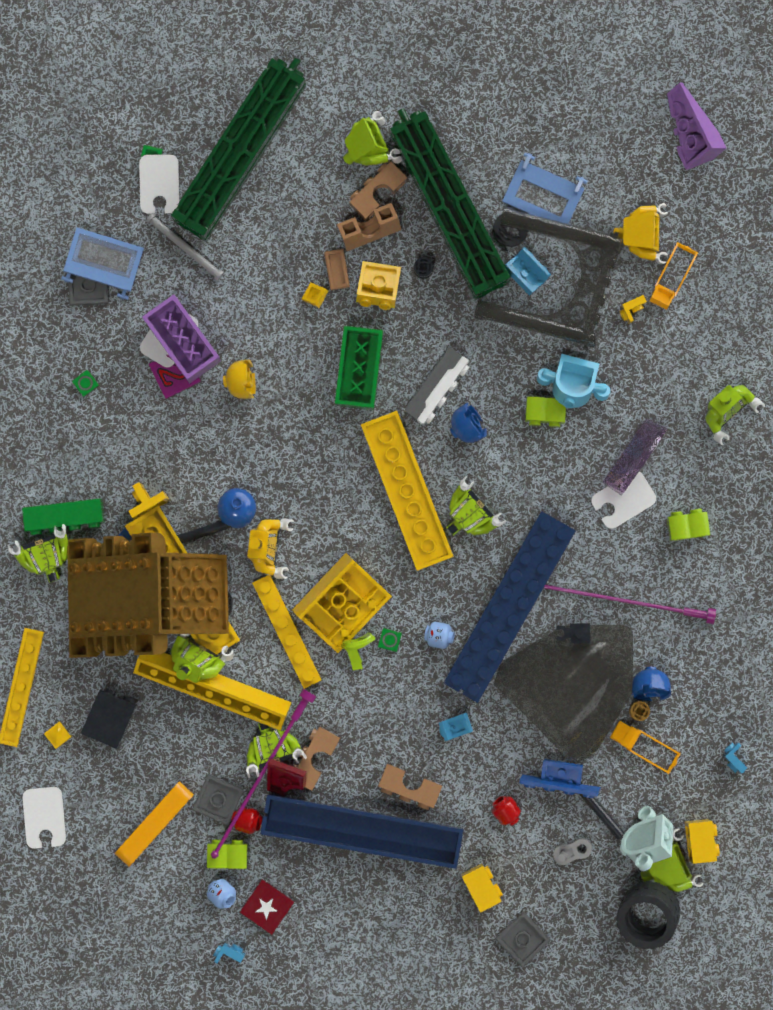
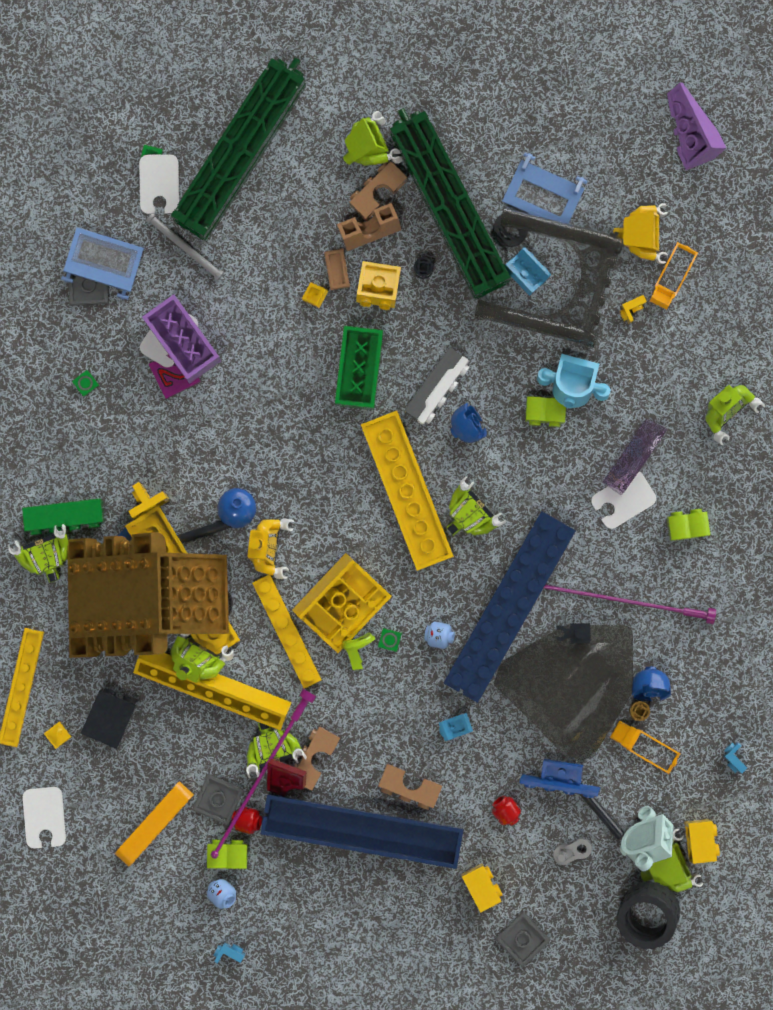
(240, 379): yellow cylinder -> none
(267, 906): dark red tile -> none

